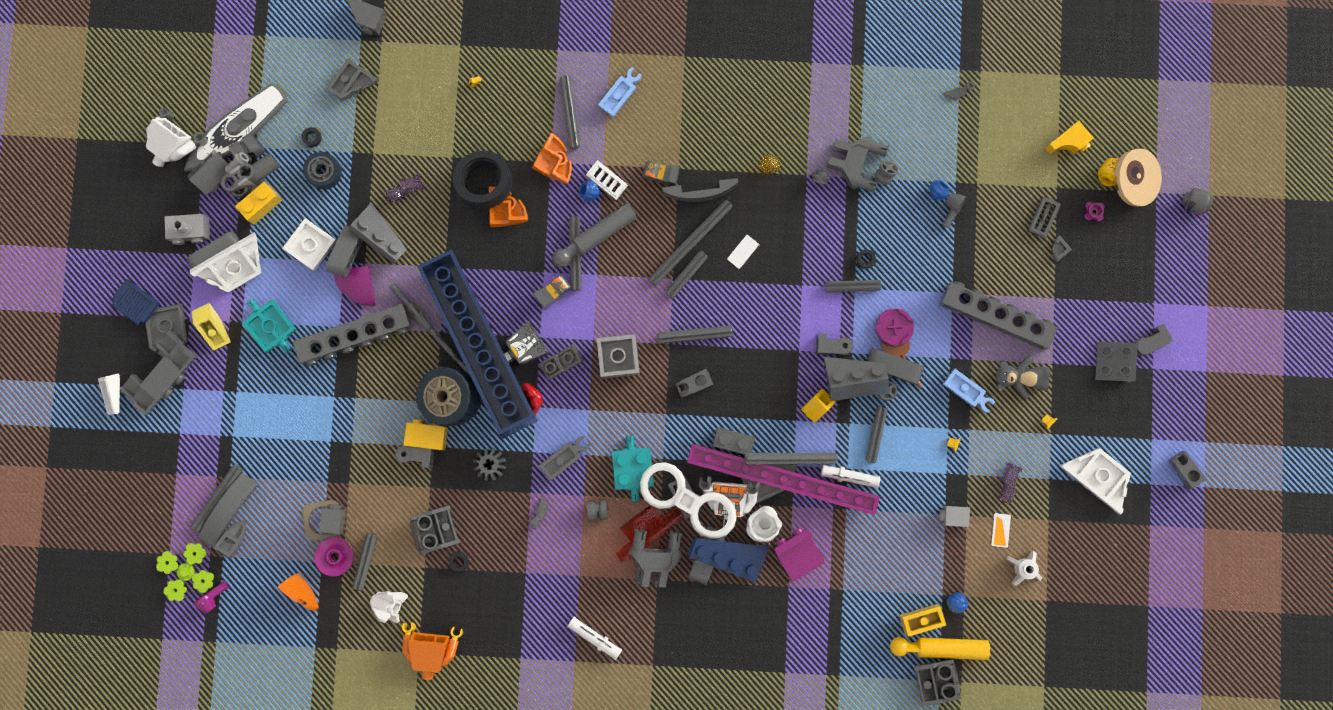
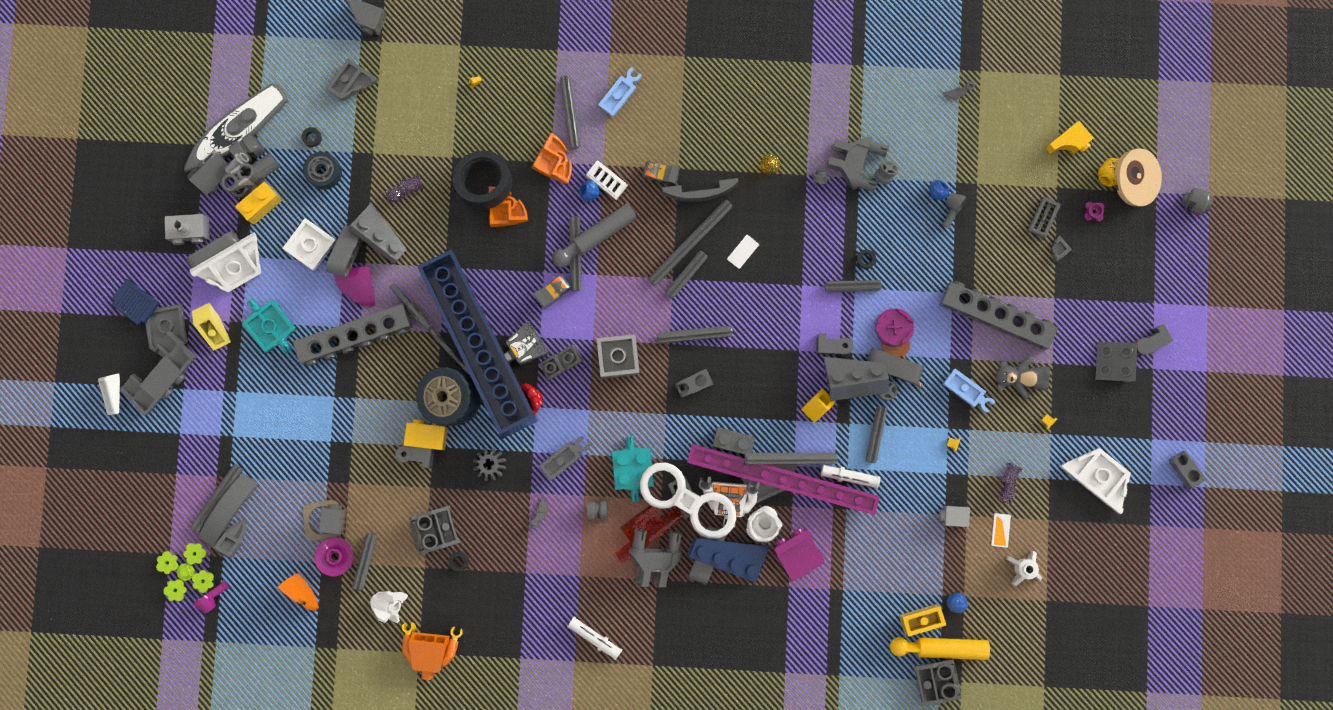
(169, 141): white torso -> none

